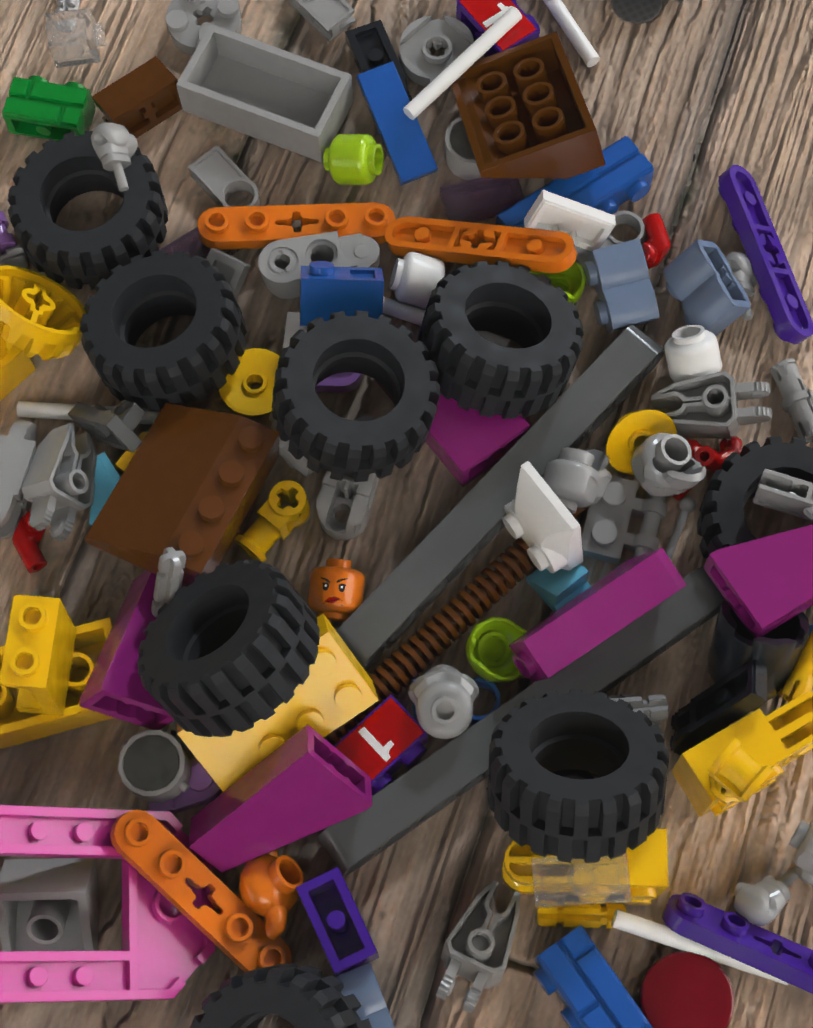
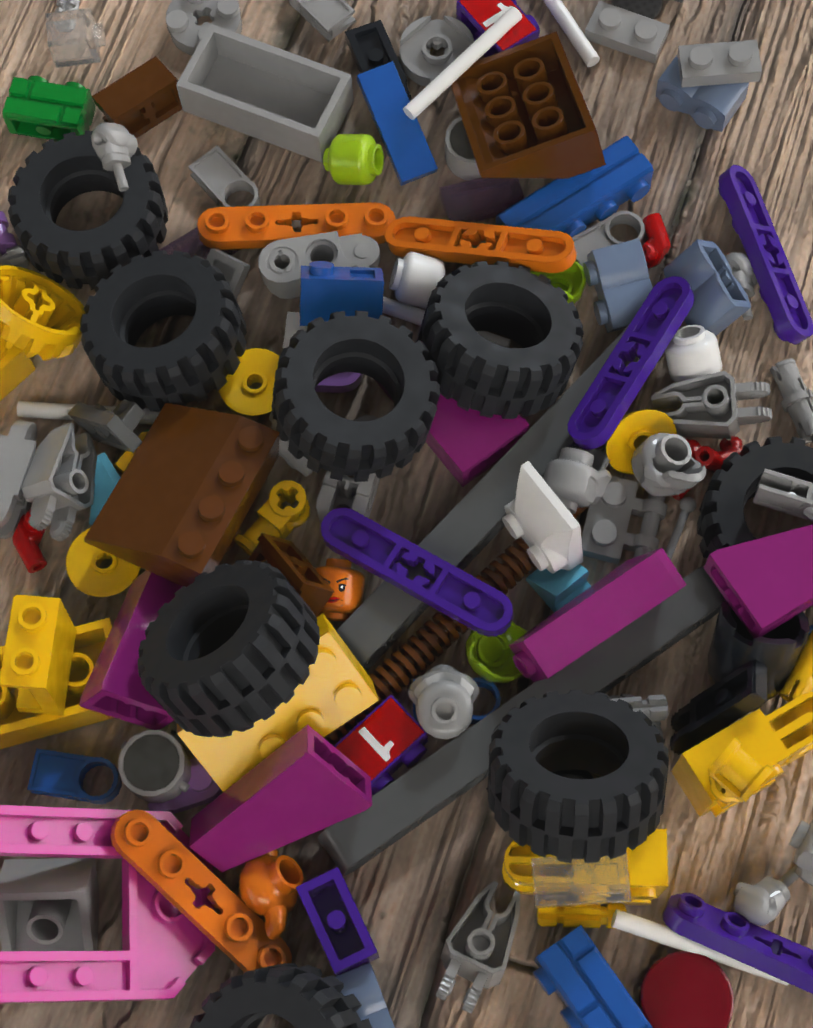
(63, 776): none -> blue piece
(85, 572): none -> yellow piece
(168, 578): light grey axle -> none
(296, 568): none -> reddish brown hinge
(453, 591): none -> dark purple piece
(583, 223): white plate -> none
(618, 385): none -> dark purple piece
(626, 31): none -> light grey plate
(707, 105): none -> sand blue brick
(719, 63): none -> light grey plate

